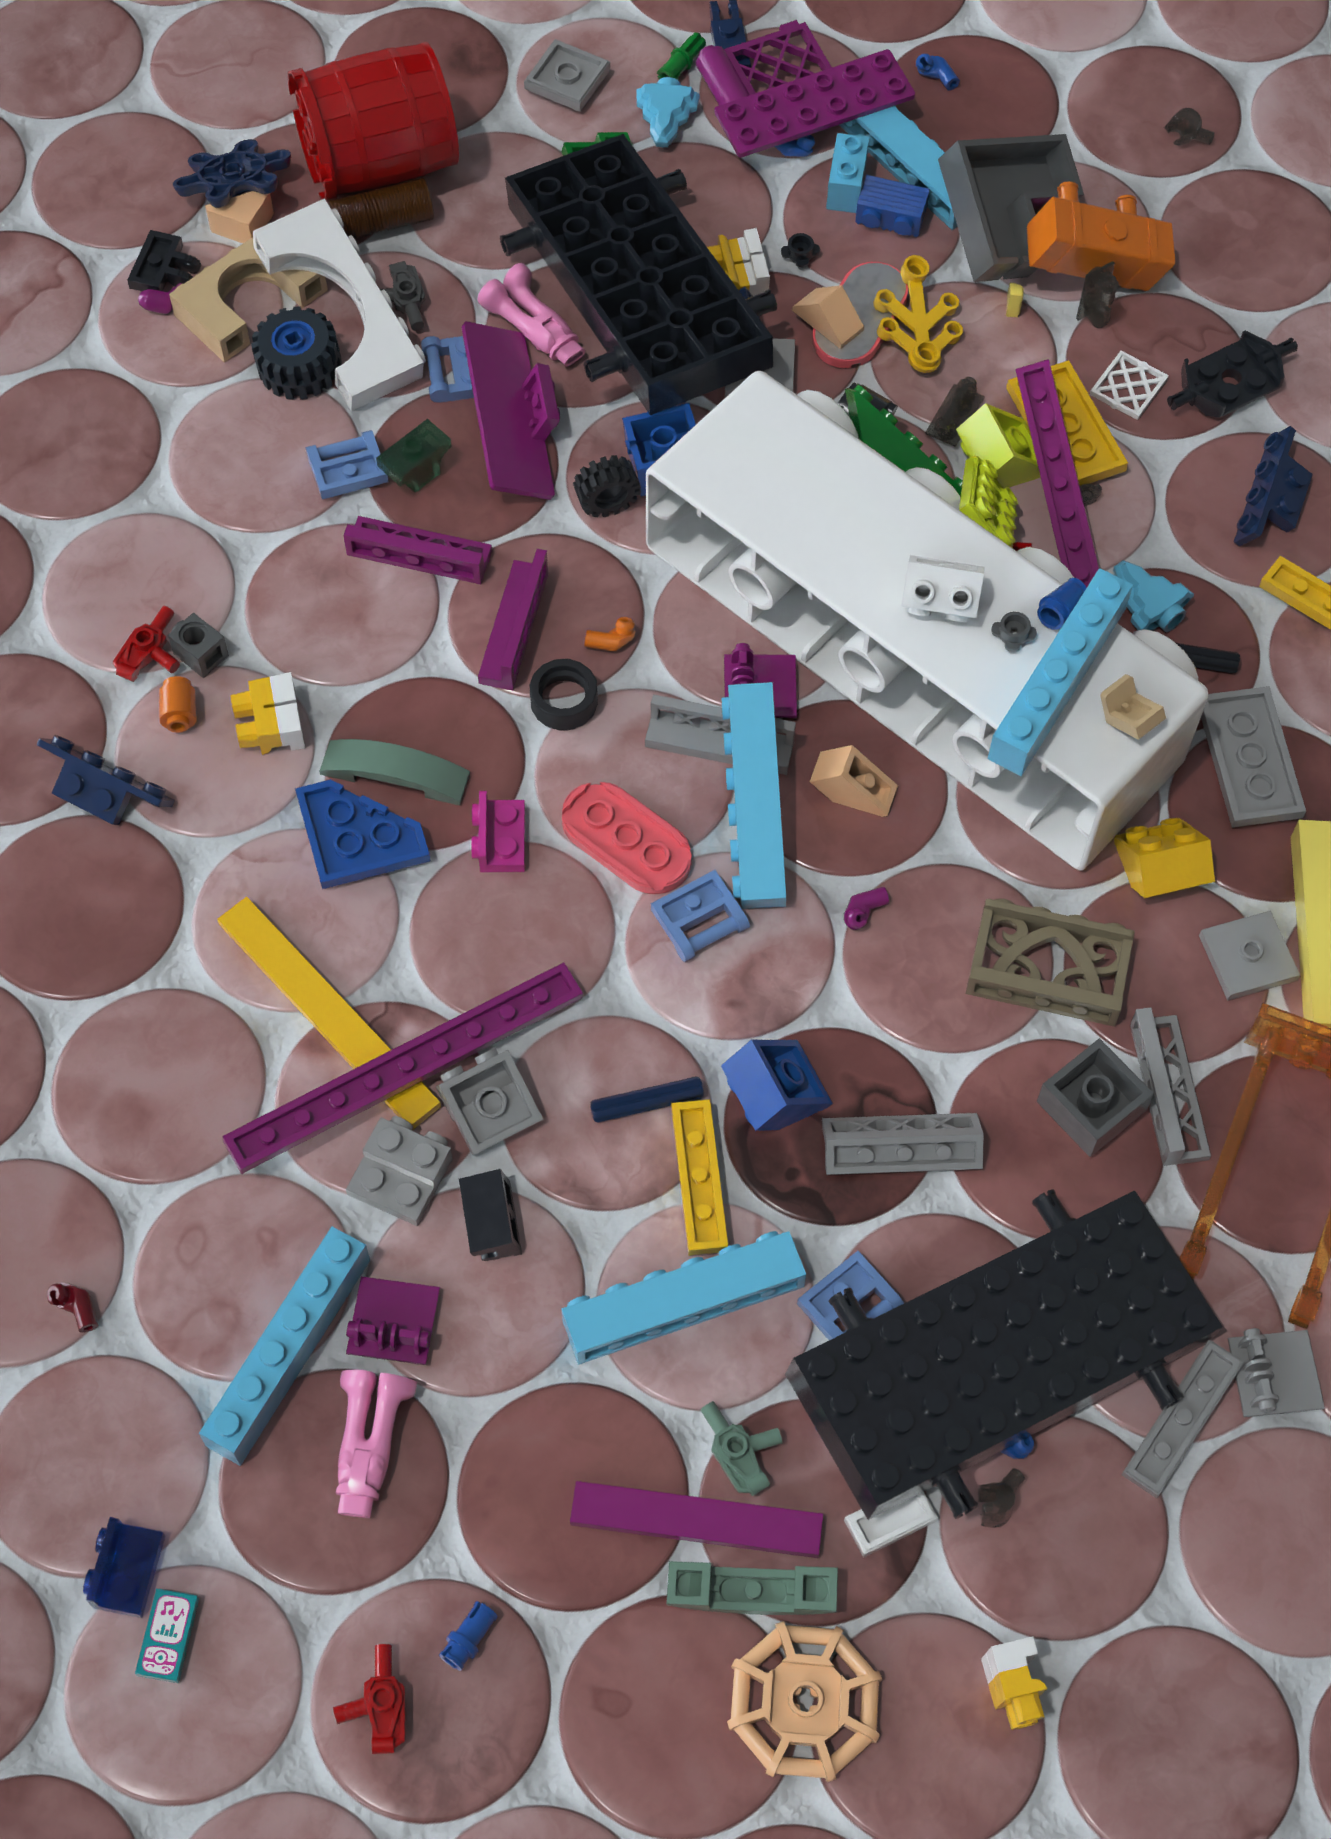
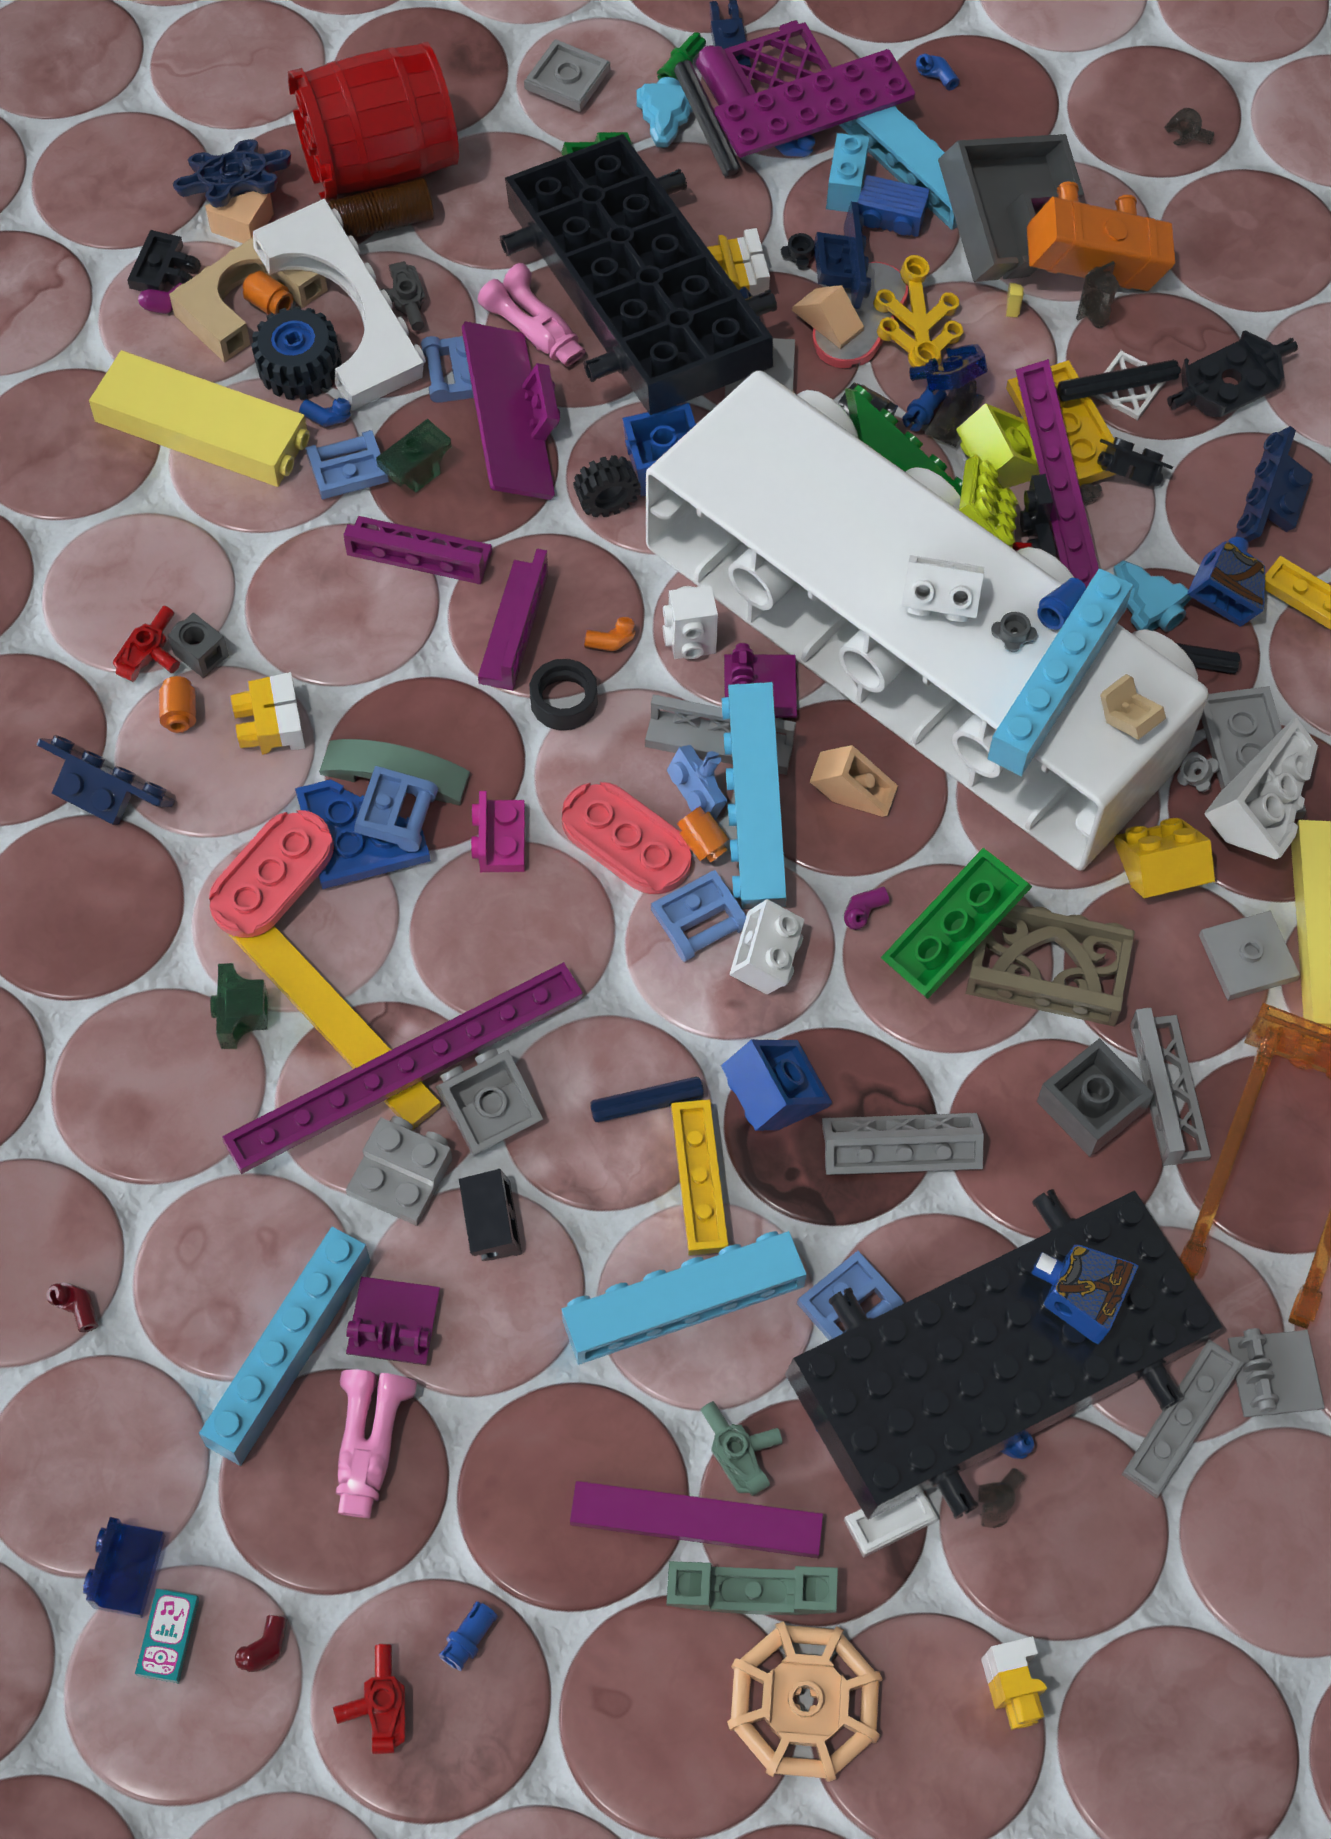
(199, 418): none -> light yellow brick
(238, 1006): none -> clear green brick
(265, 1650): none -> dark red arm
(266, 293): none -> orange brick
(271, 873): none -> coral tile
(327, 416): none -> blue arm
(383, 805): none -> medium blue plate
(691, 622): none -> white brick
(697, 780): none -> medium blue plate
(703, 834): none -> orange brick
(706, 118): none -> black axle
(767, 947): none -> white brick
(842, 258): none -> dark blue bracket
(921, 409): none -> blue pin
(955, 922): none -> green slope
(958, 369): none -> clear blue piece
(1037, 513): none -> black plate
(1086, 1288): none -> torso
(1118, 380): none -> black axle
(1119, 457): none -> black hinge
(1189, 766): none -> light grey plate
(1231, 582): none -> blue torso
(1263, 799): none -> white wedge

